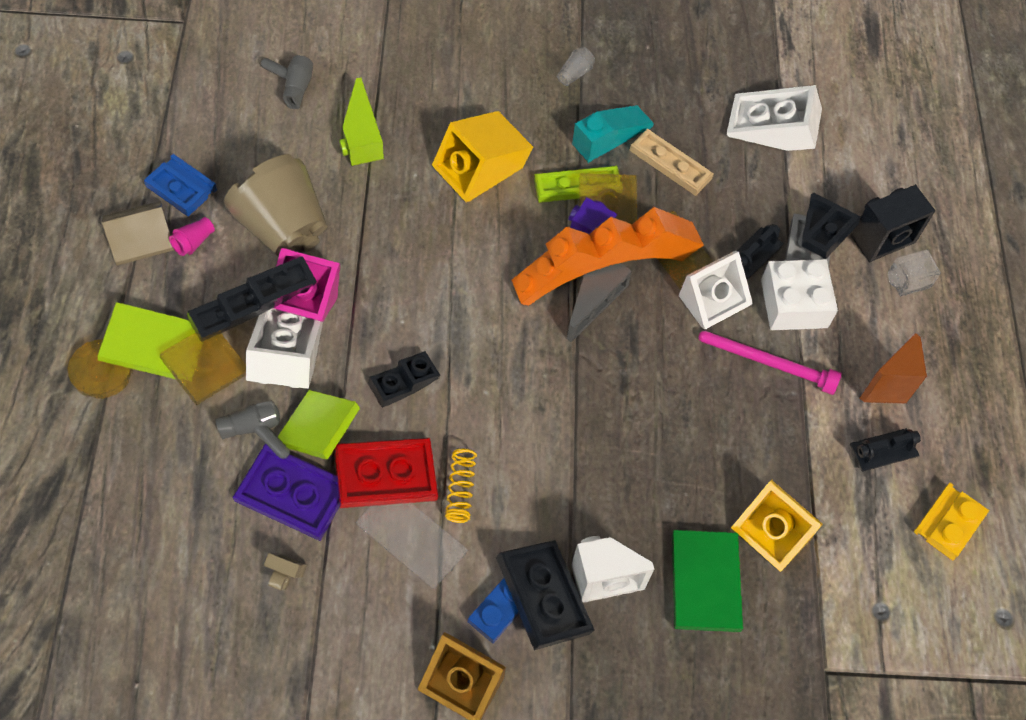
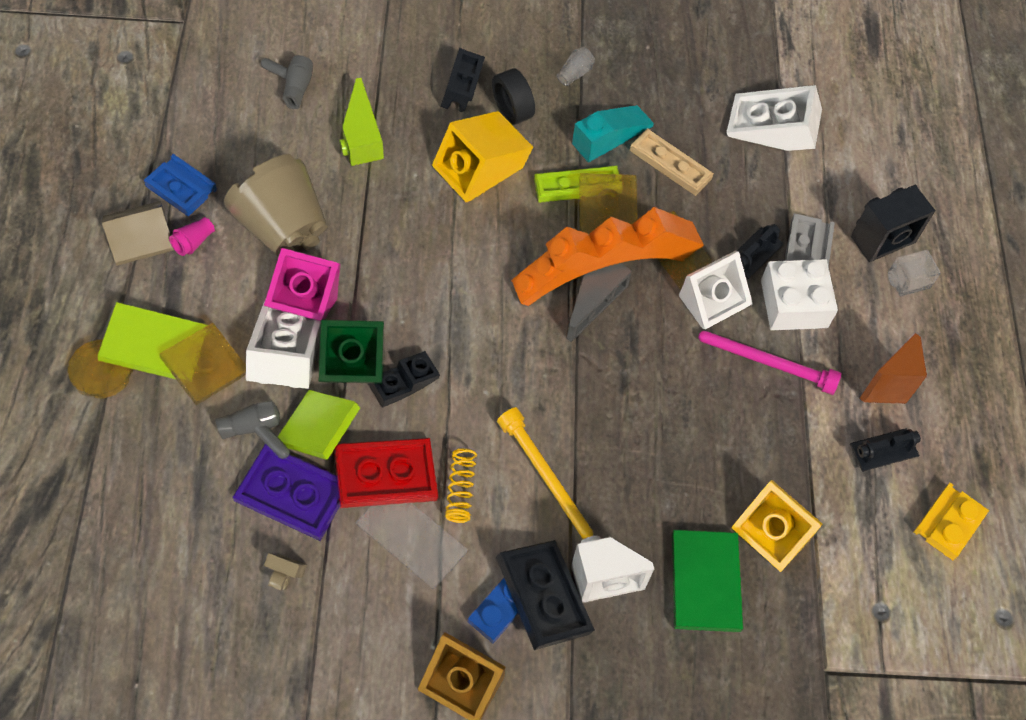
(252, 298): black slope -> none
(351, 351): none -> dark green slope
(463, 79): none -> black hinge
(512, 422): none -> yellow piece
(513, 96): none -> black tyre
(589, 215): dark purple brick -> none
(827, 226): black wing -> none

